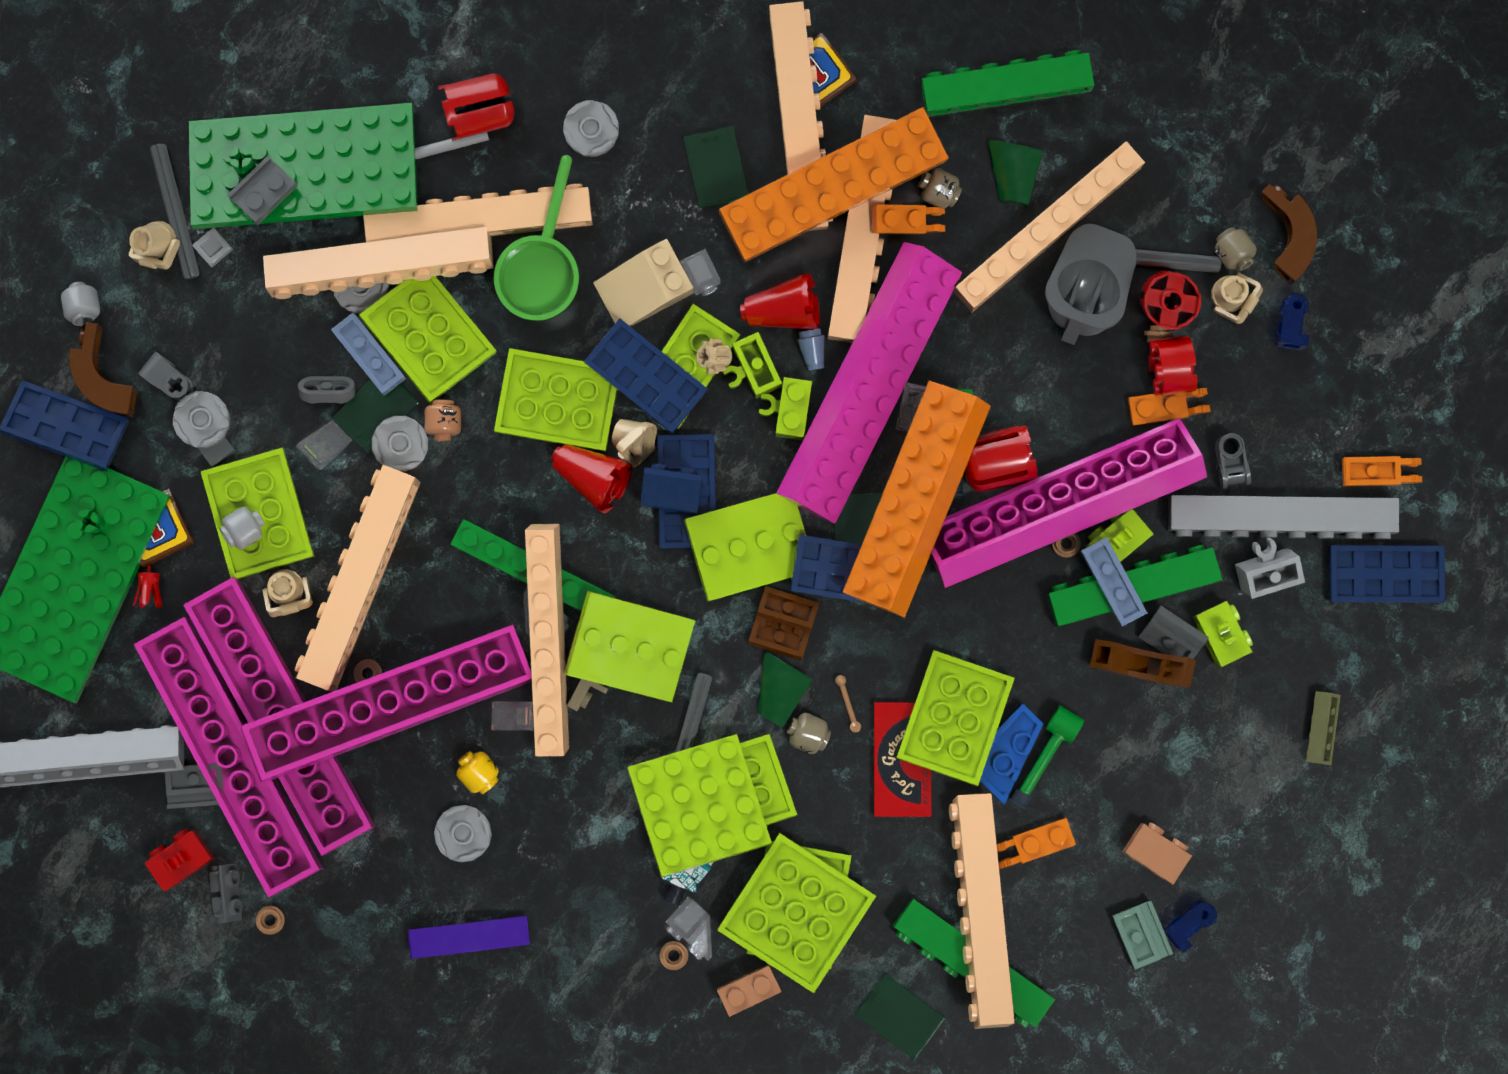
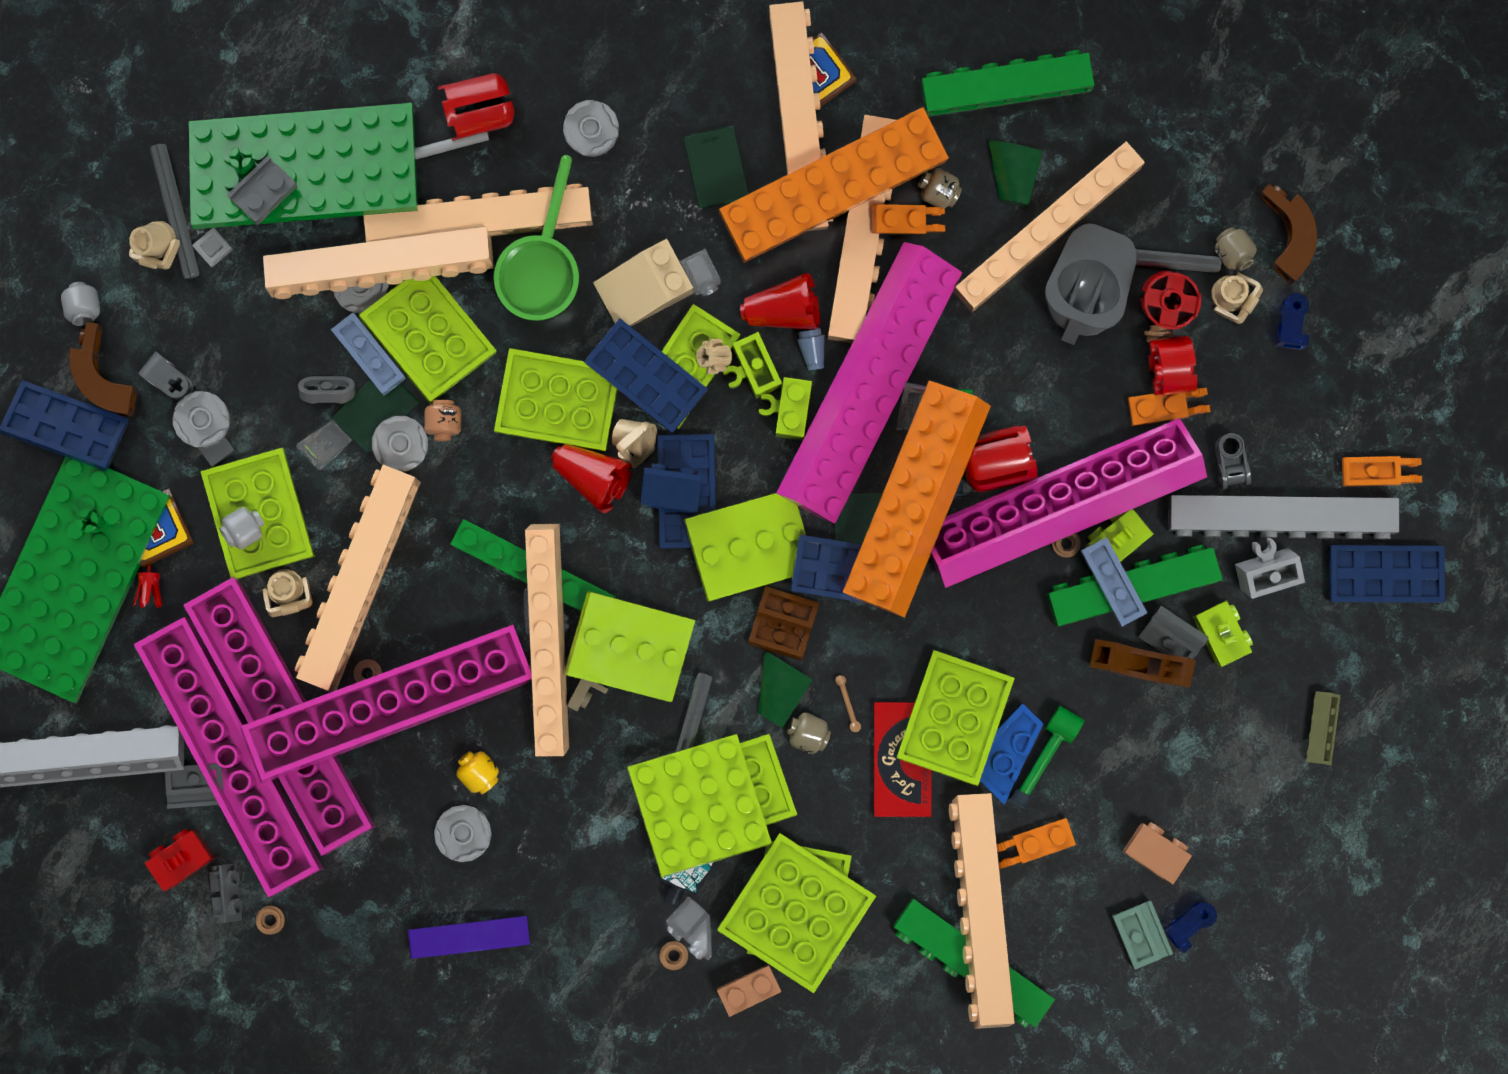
(512, 716): clear slope -> none
(900, 1016): clear green container -> none

